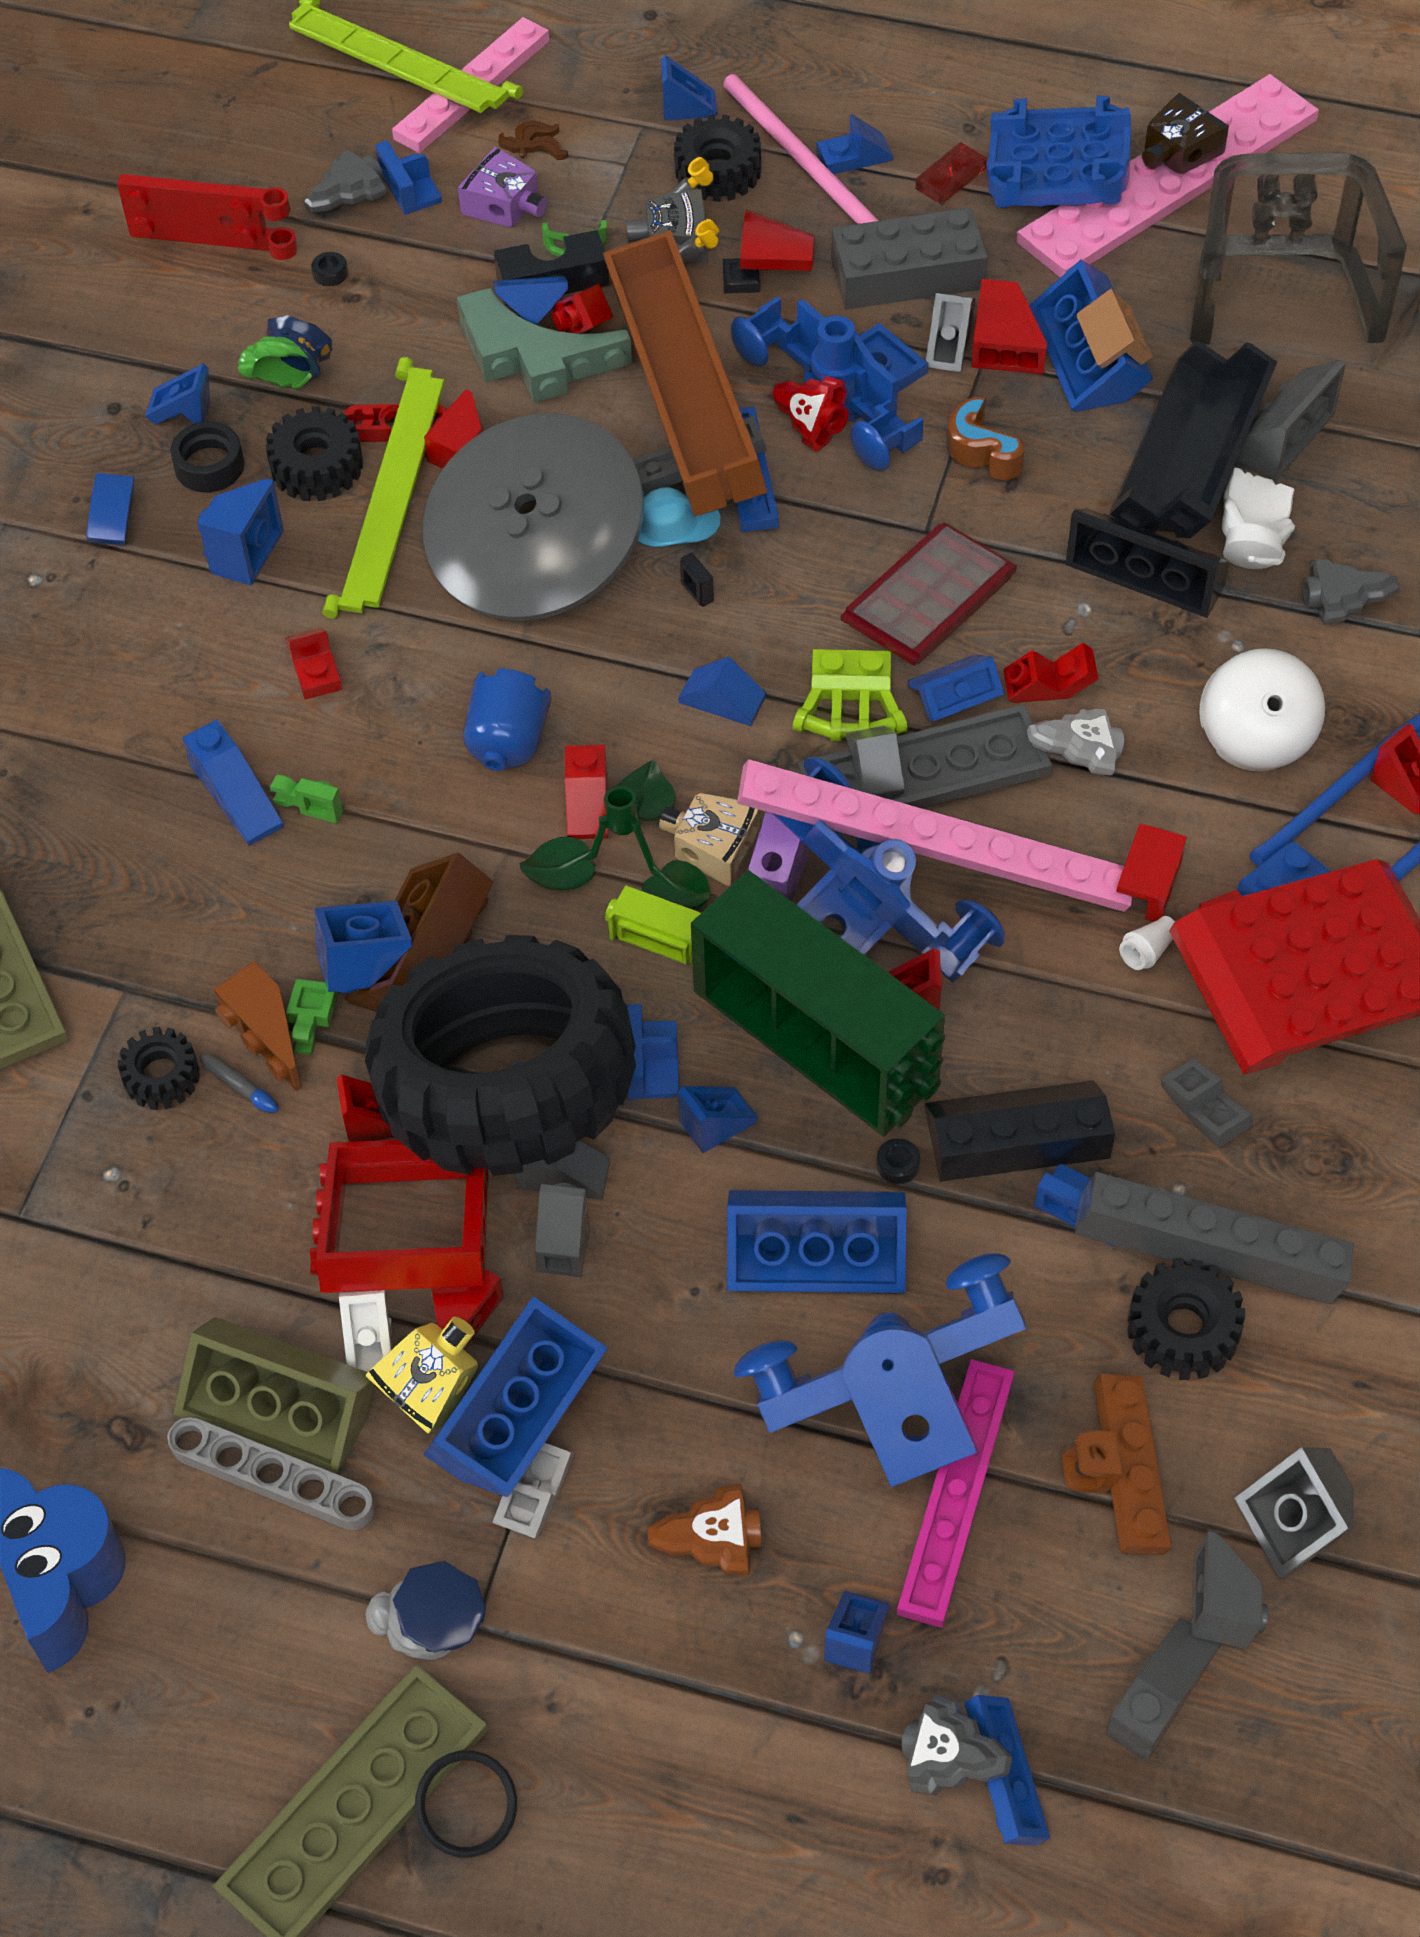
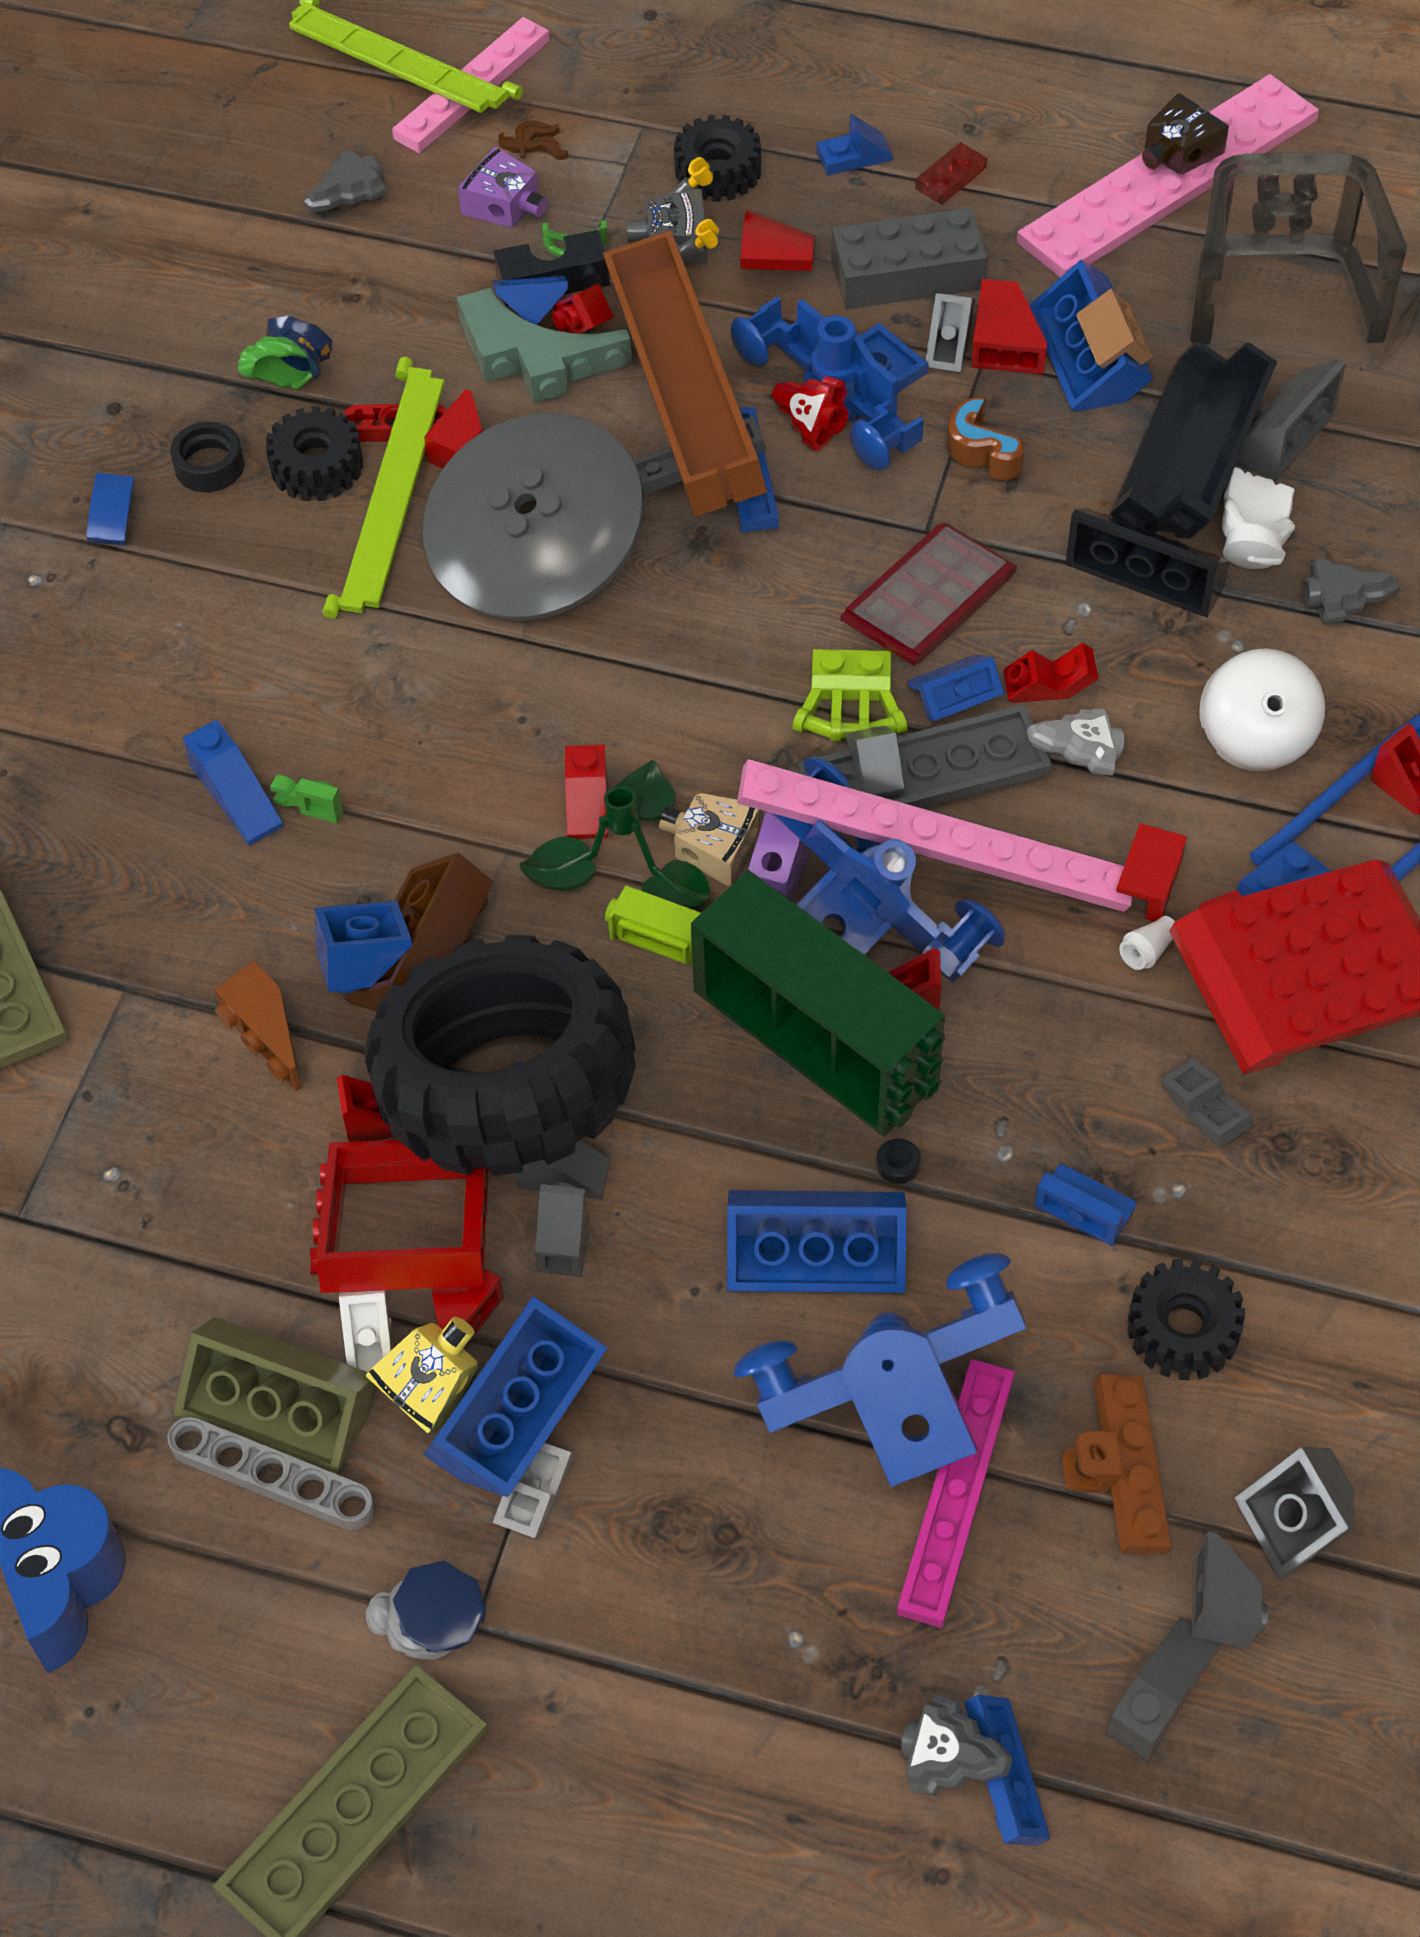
(165, 1087): black tyre -> none
(184, 394): blue slope -> none
(197, 211): red hinge -> none
(241, 530): blue slope -> none
(260, 1098): dark grey piece -> none
(309, 1007): bright green plate -> none
(313, 663): red slope -> none
(329, 269): black tile -> none
(407, 179): blue panel -> none
(500, 1835): black tyre -> none
(505, 719): blue cylinder -> none
(654, 1057): blue panel -> none
(671, 520): medium azure piece -> none
(684, 93): blue slope -> none
(696, 579): black tile -> none
(713, 1114): blue slope -> none
(713, 1531): dark orange rock -> none
(723, 691): blue slope -> none
(739, 280): black tile -> none
(798, 150): bright pink piece -> none
(855, 1632): blue slope -> none
(1020, 1130): black slope -> none
(1059, 155): blue plate -> none
(1218, 1236): dark grey brick -> none

